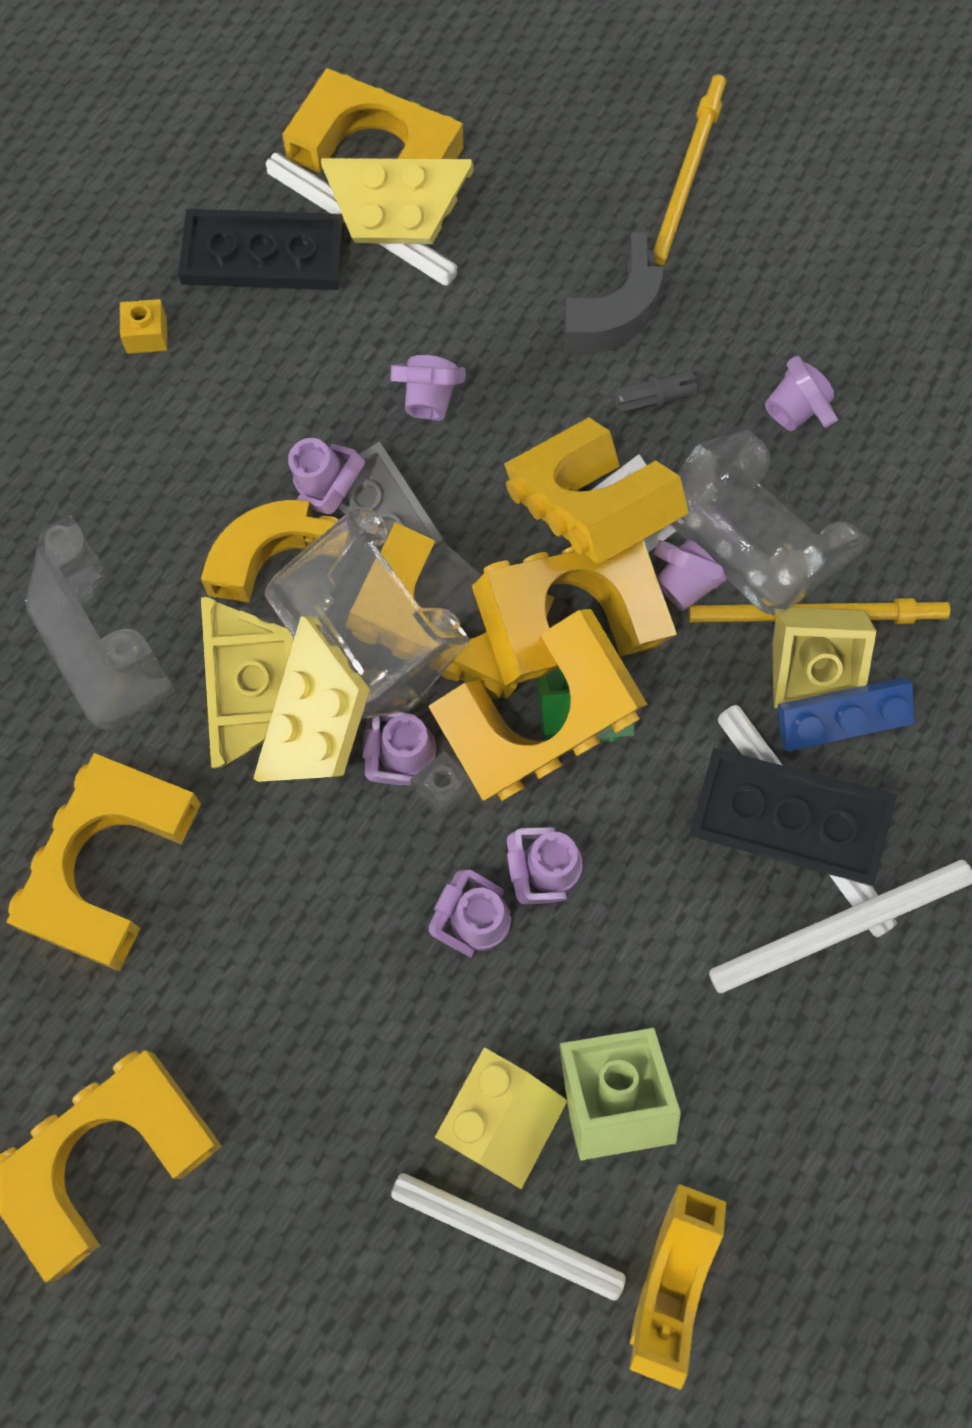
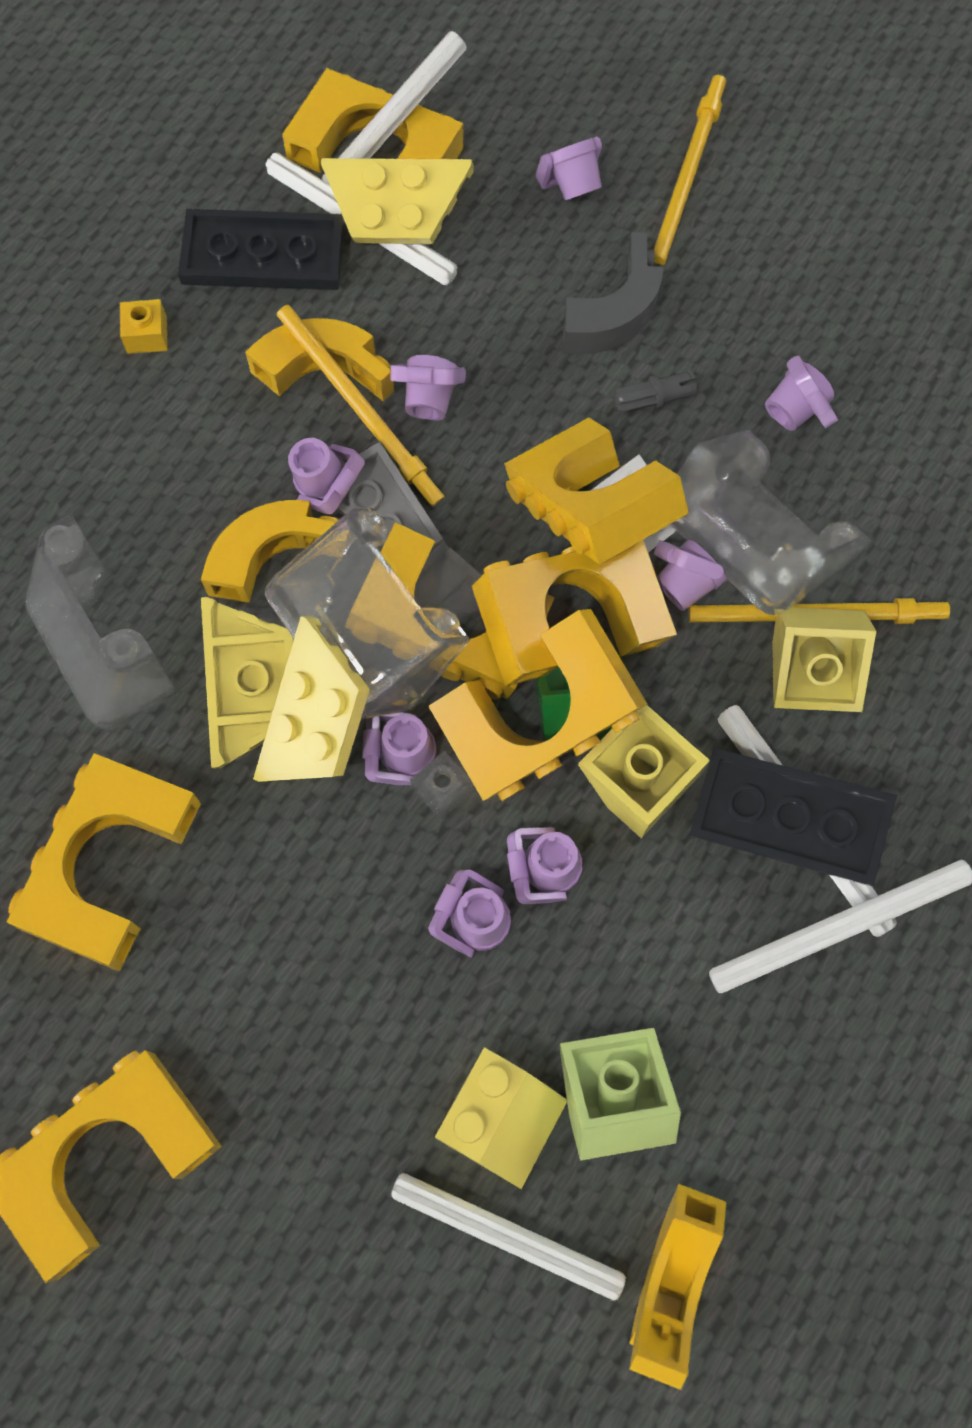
(281, 360): none -> yellow arch
(406, 98): none -> white axle
(411, 467): none -> yellow bar
(572, 168): none -> lavender piece
(643, 770): none -> light yellow slope
(846, 714): blue plate -> none

